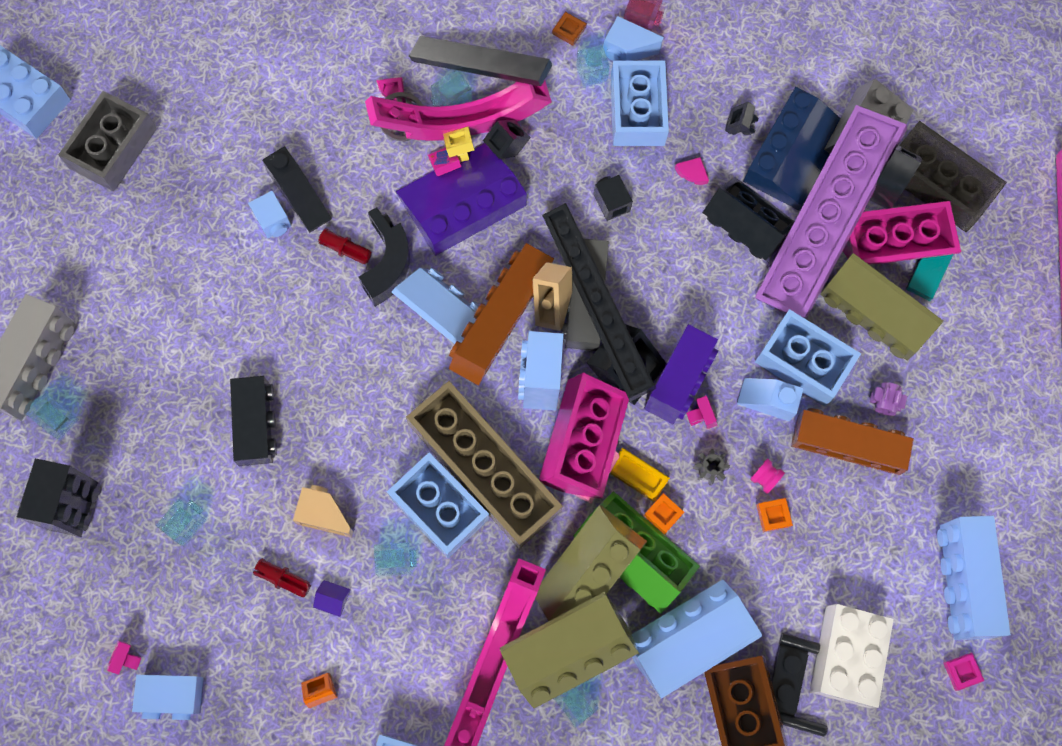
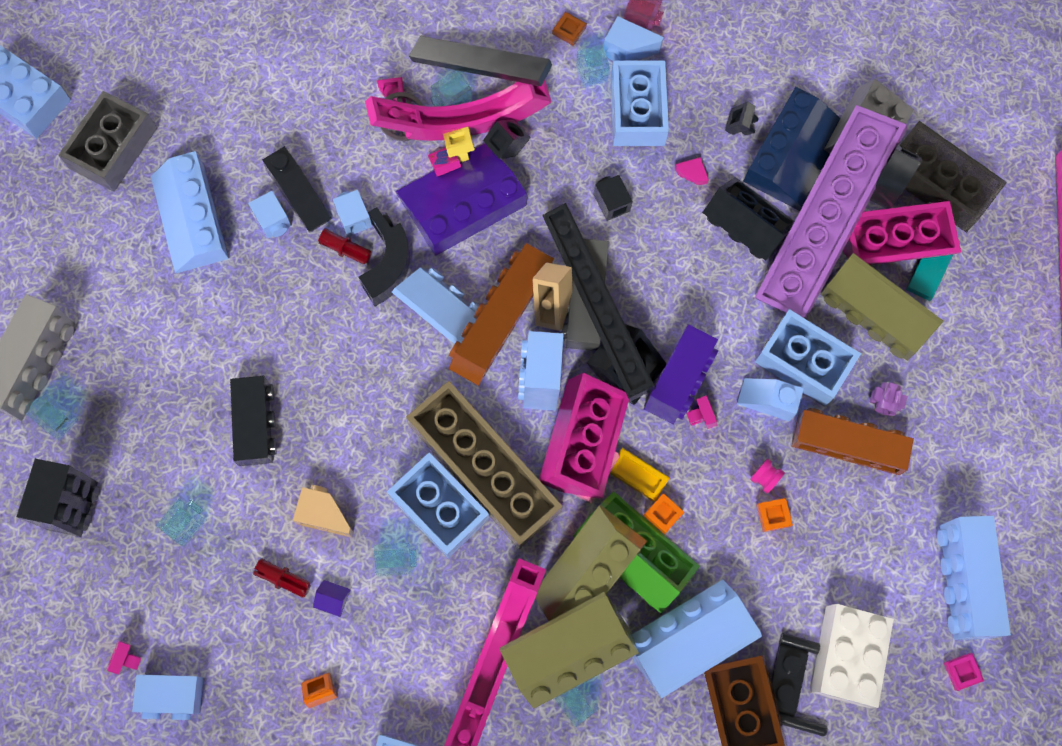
(188, 213): none -> light blue slope
(352, 212): none -> light blue brick
(707, 460): dark grey gear -> none

